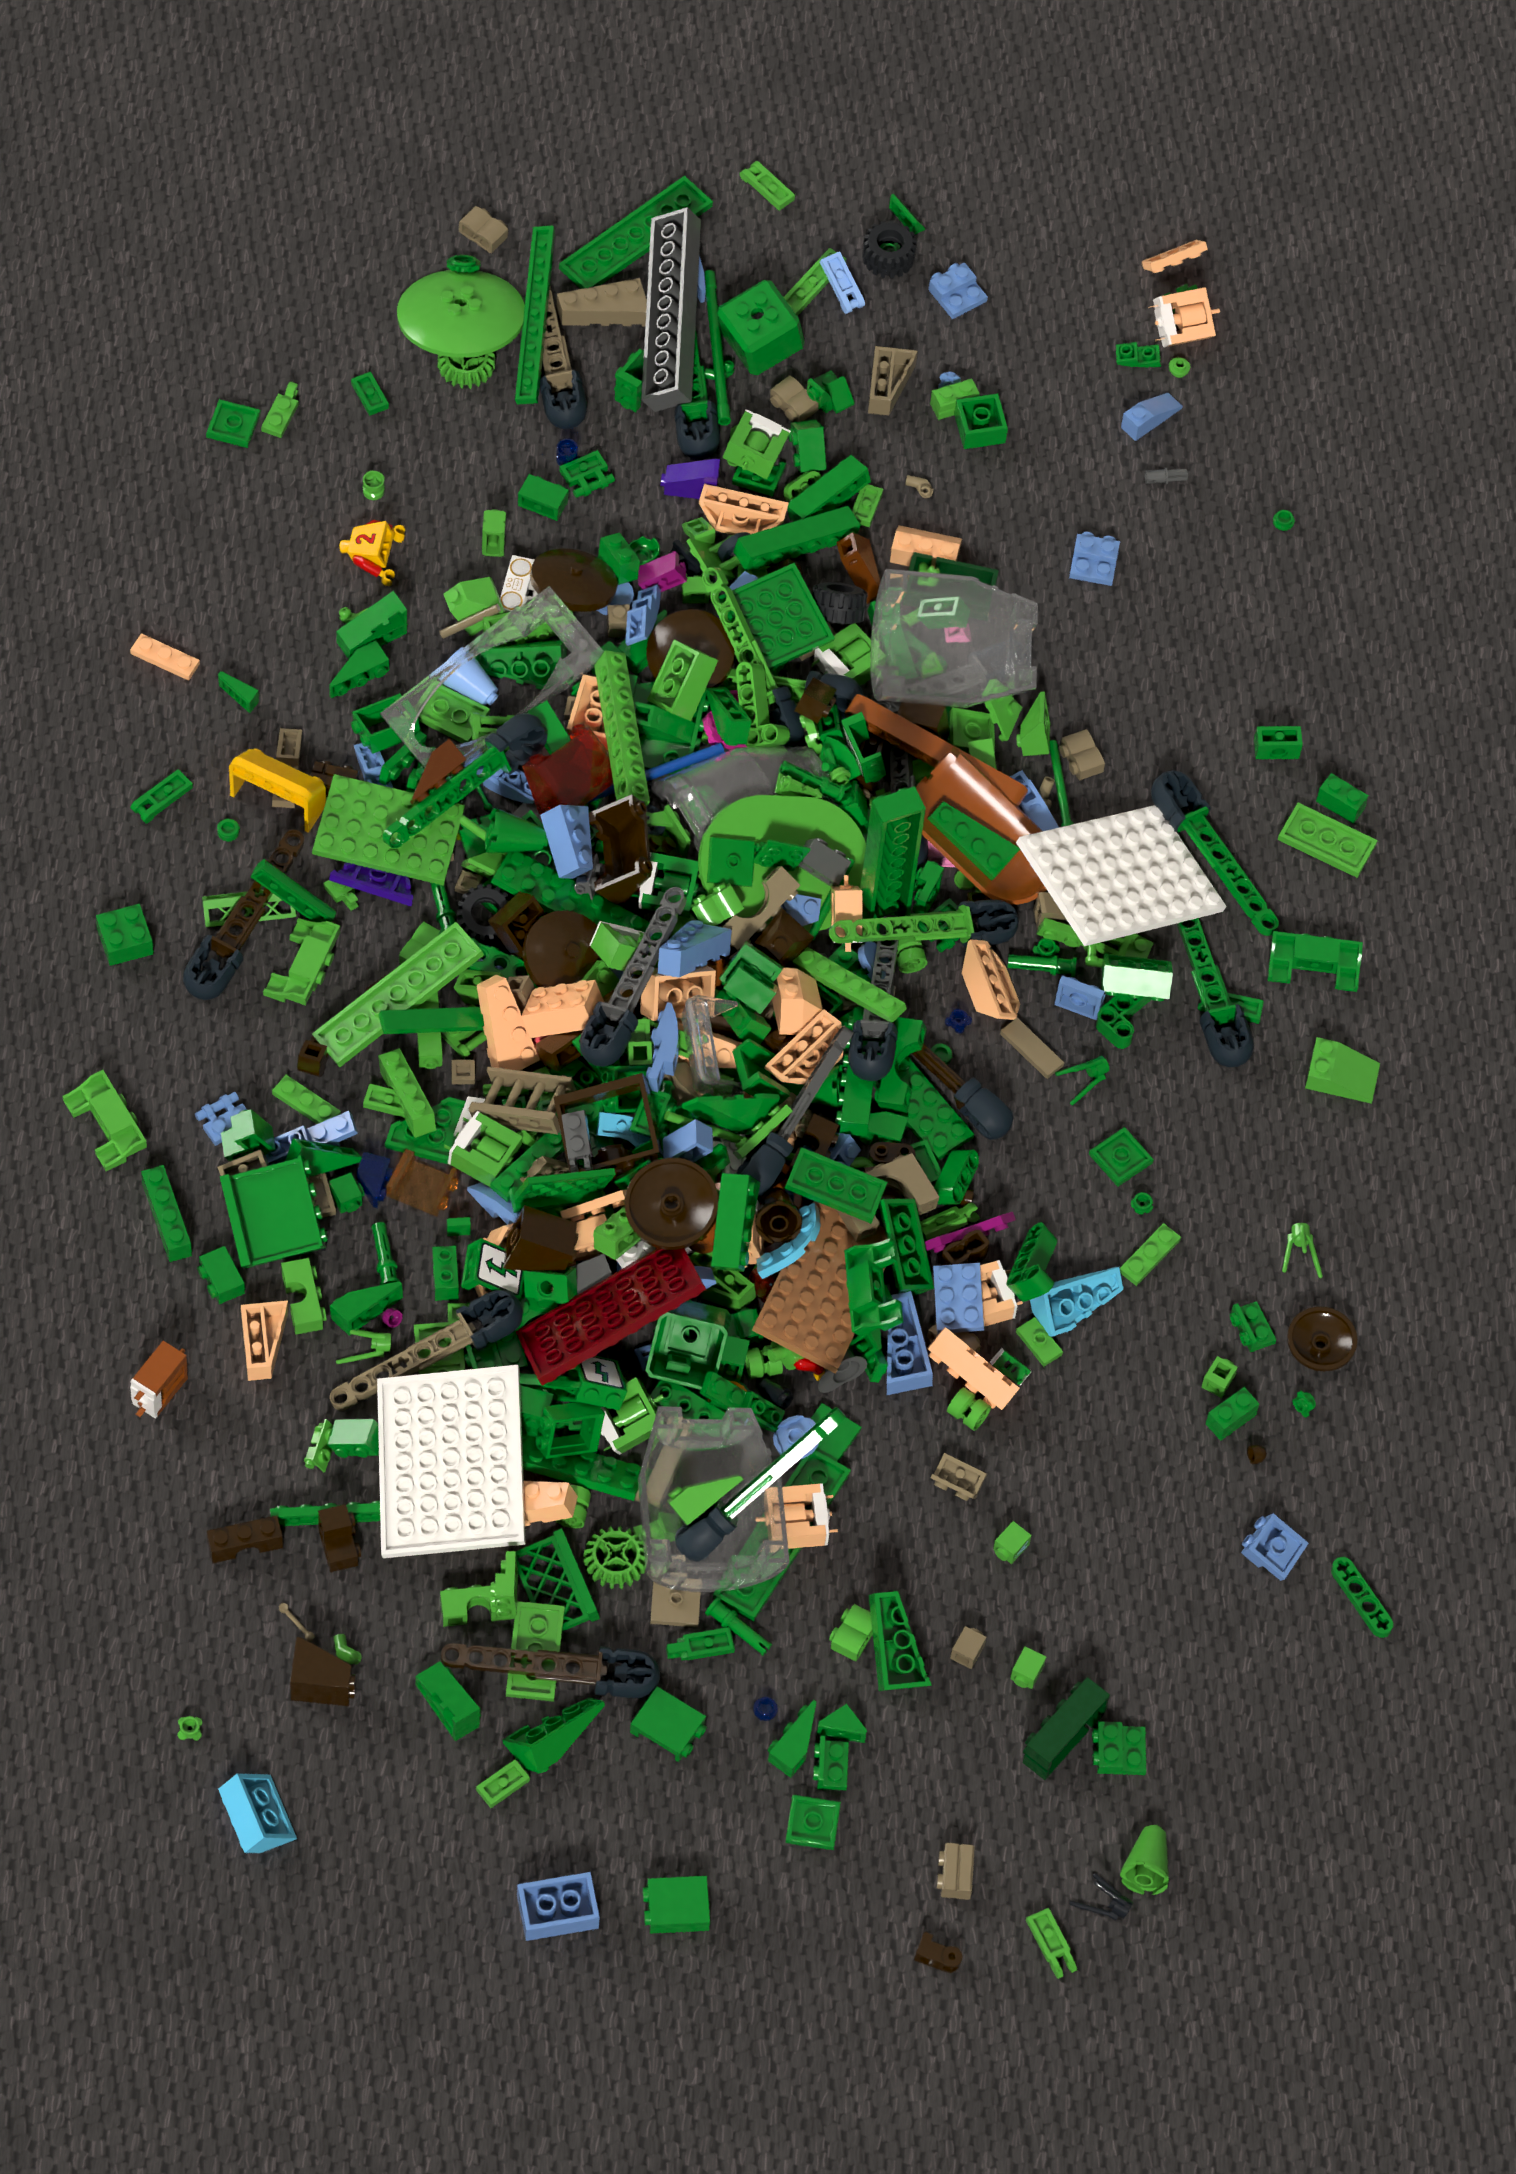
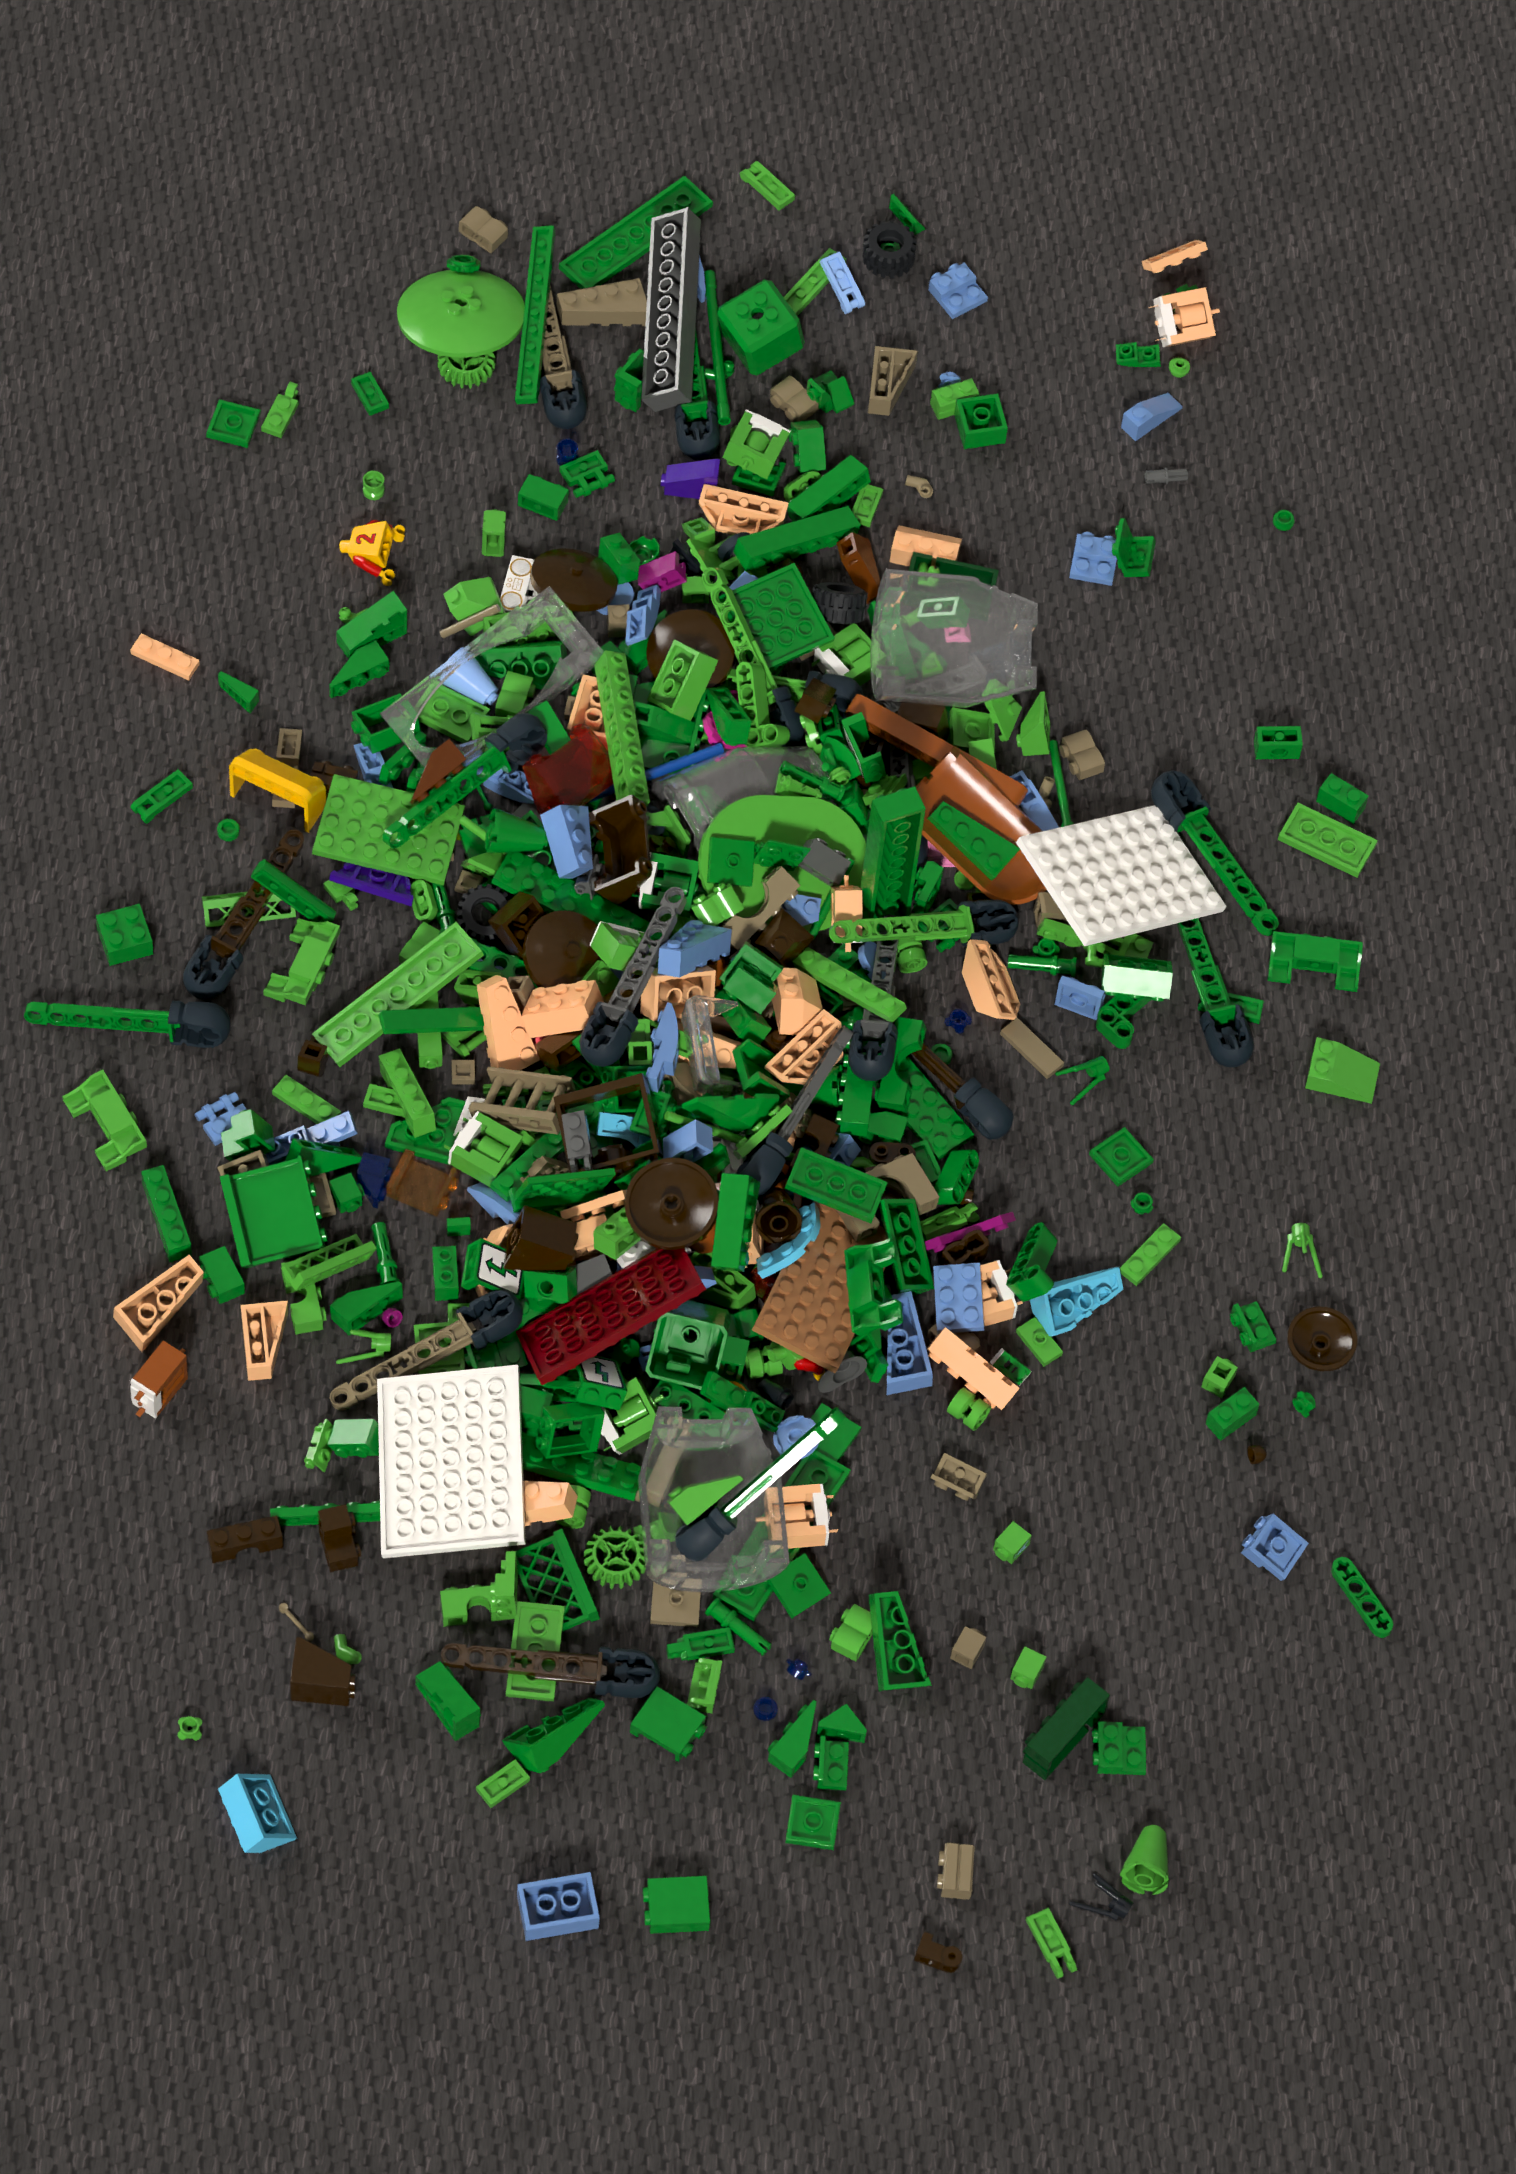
(157, 1302): none -> light nougat wedge
(193, 1024): none -> piece
(328, 1267): none -> bright green fence
(424, 904): none -> bright green plate
(514, 694): none -> bright green brick
(625, 1351): none -> green piece
(704, 1685): none -> bright green hinge
(798, 1668): none -> clear blue plate
(799, 1586): none -> green plate
(885, 786): none -> bright green plate
(1133, 553): none -> green bracket

